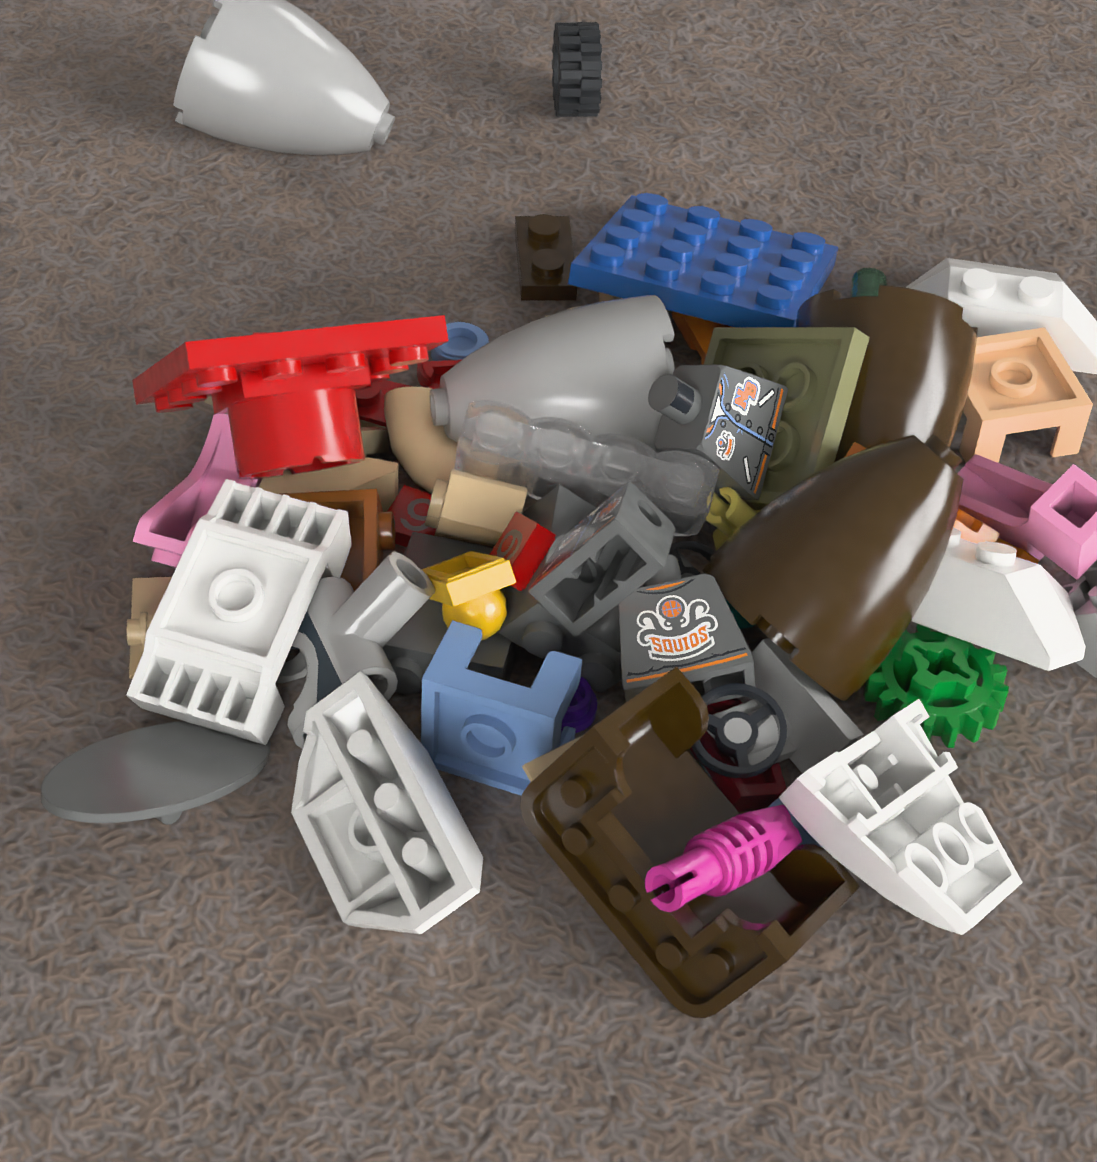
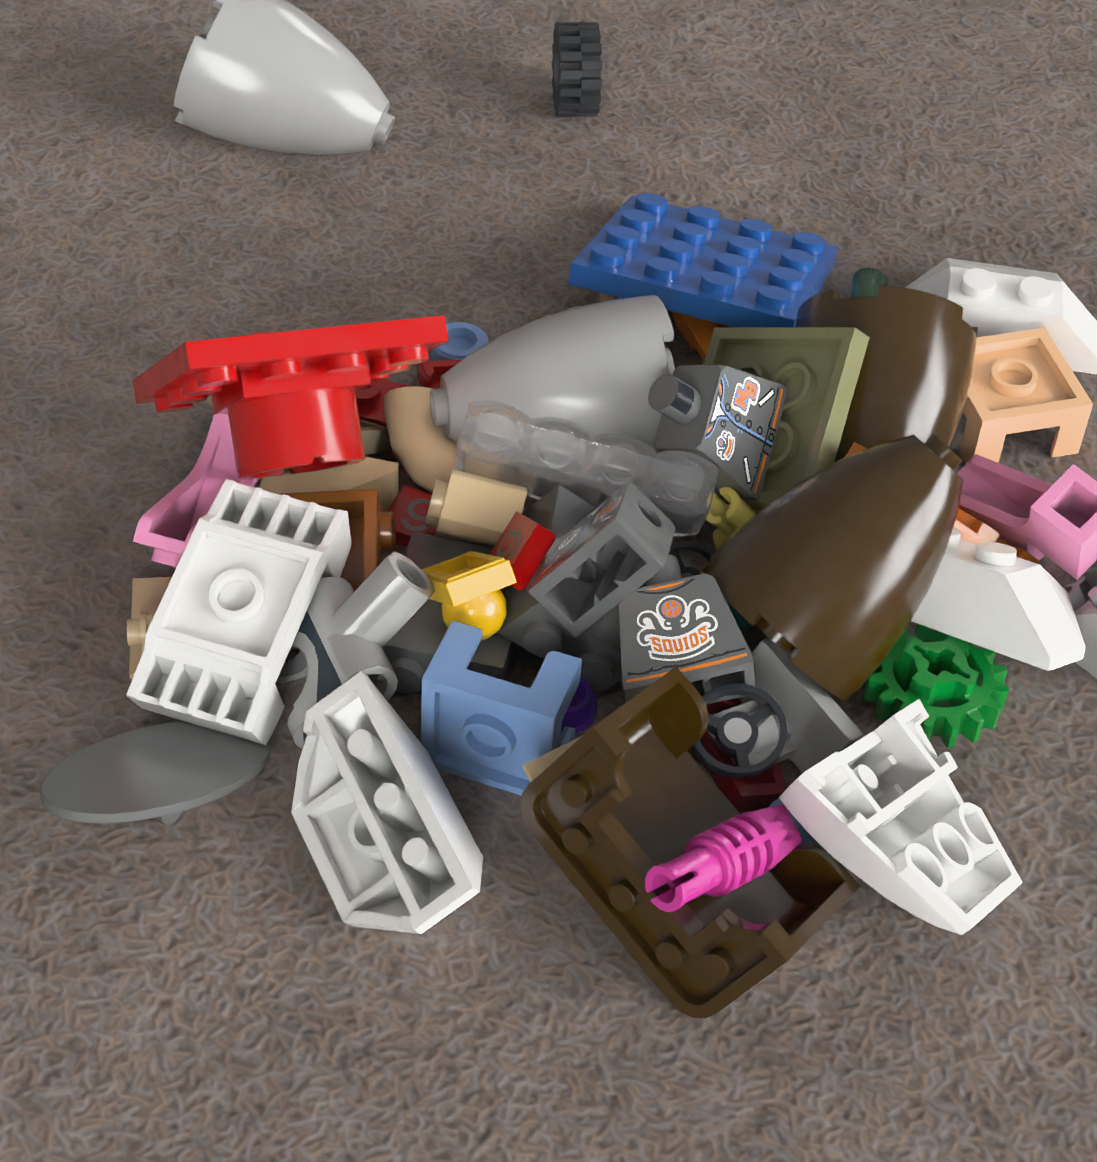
(544, 257): dark brown plate -> none

